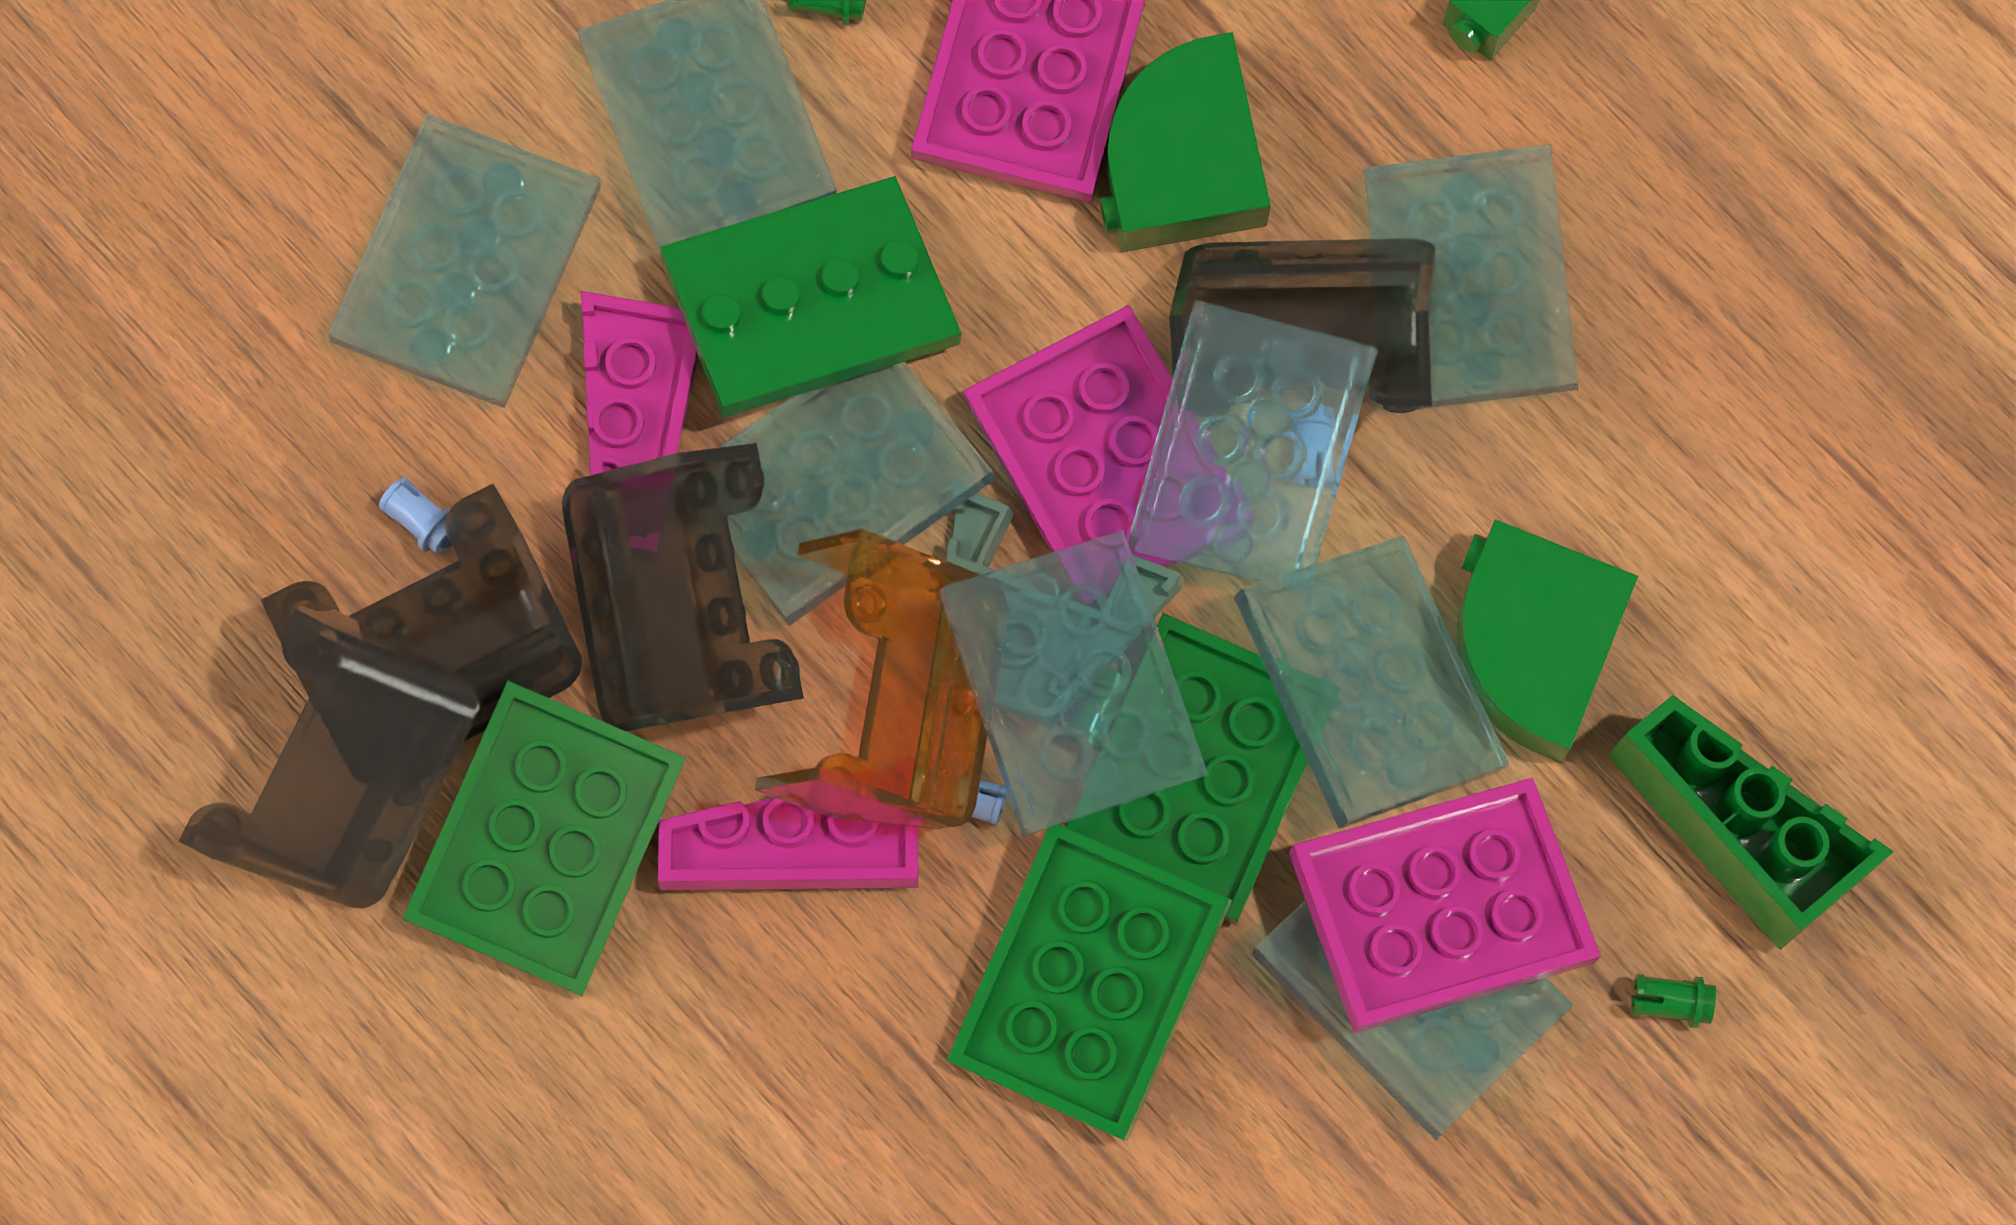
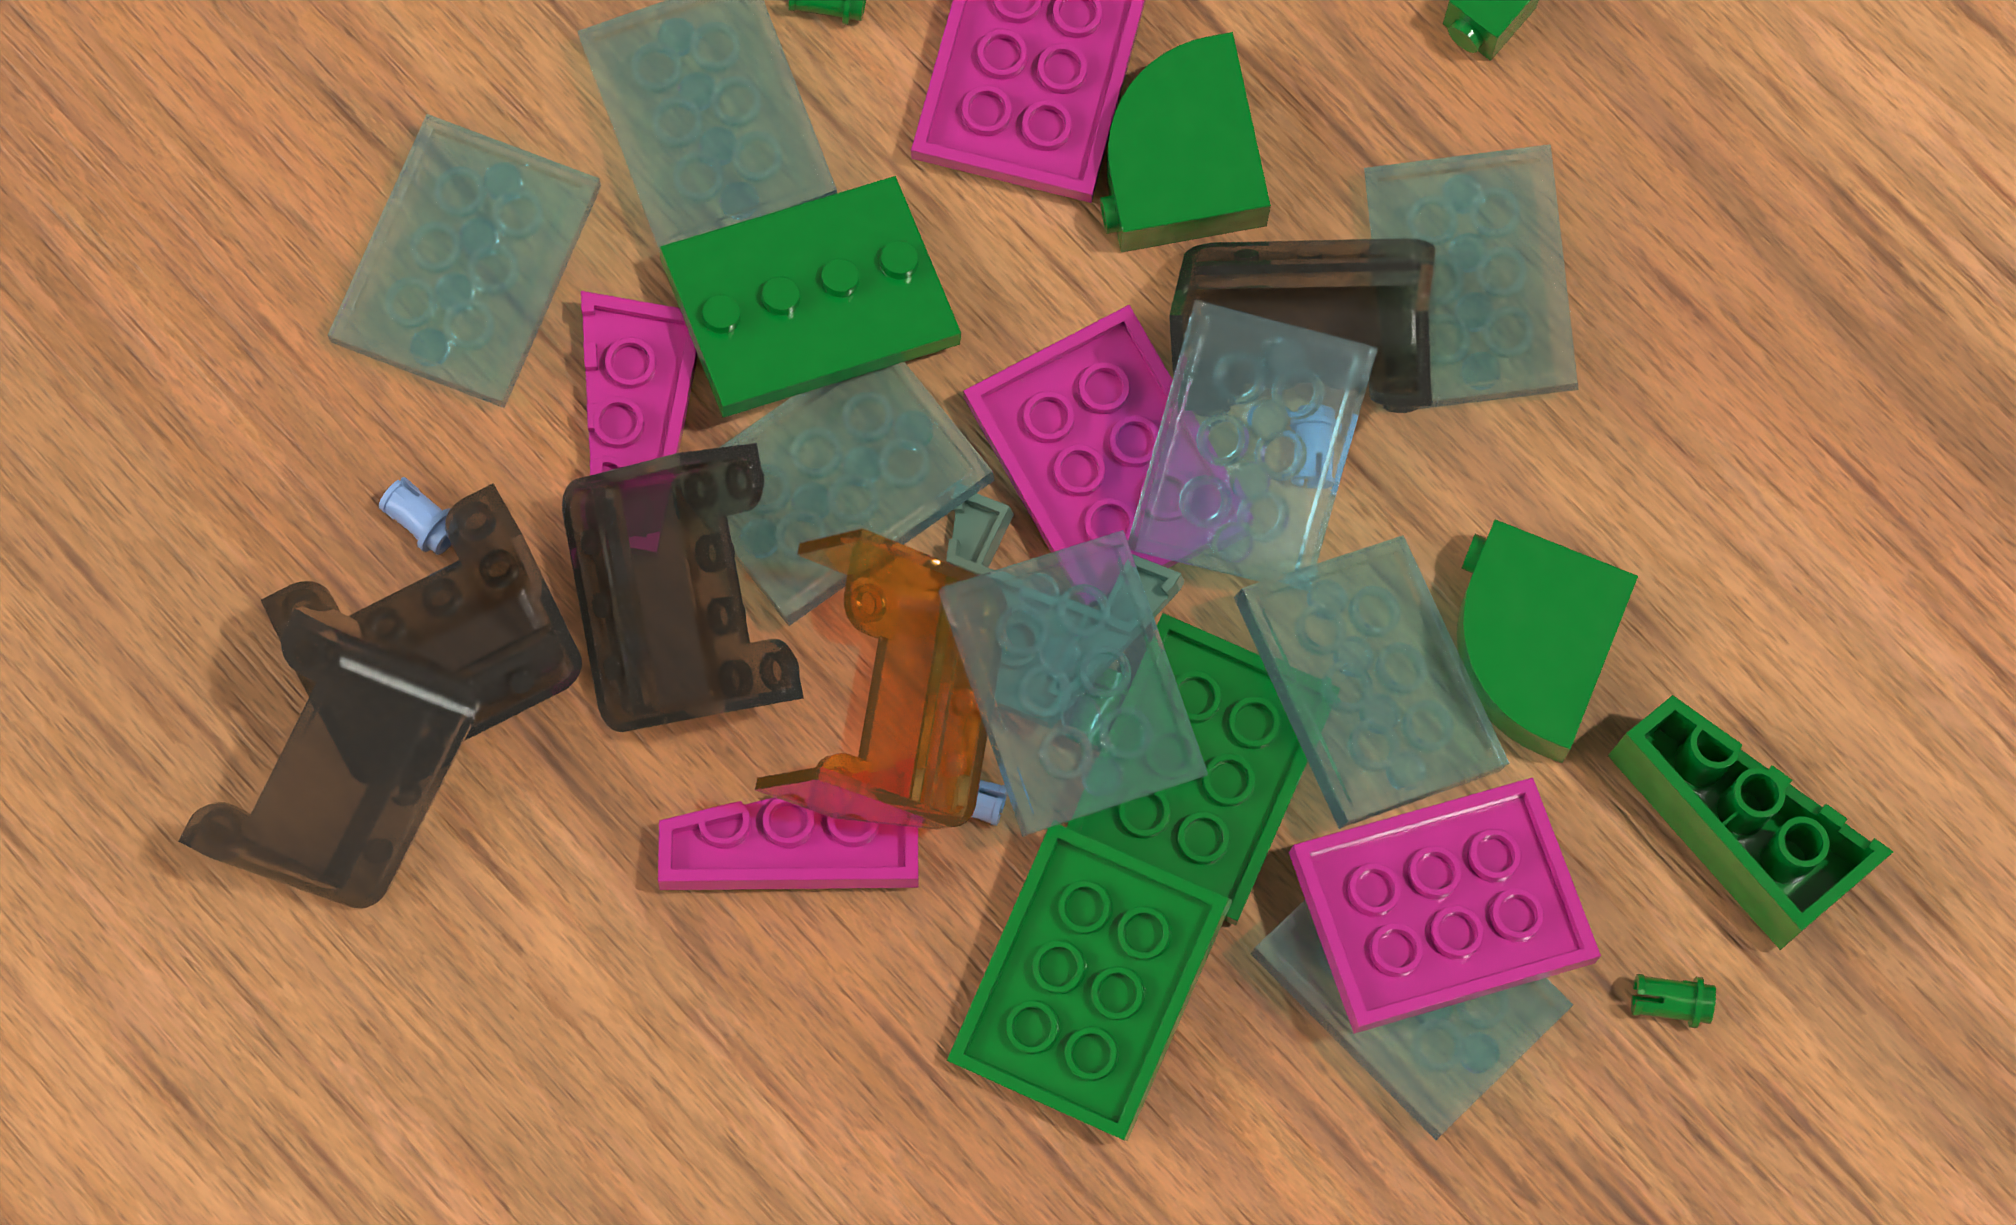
(544, 838): green plate -> none

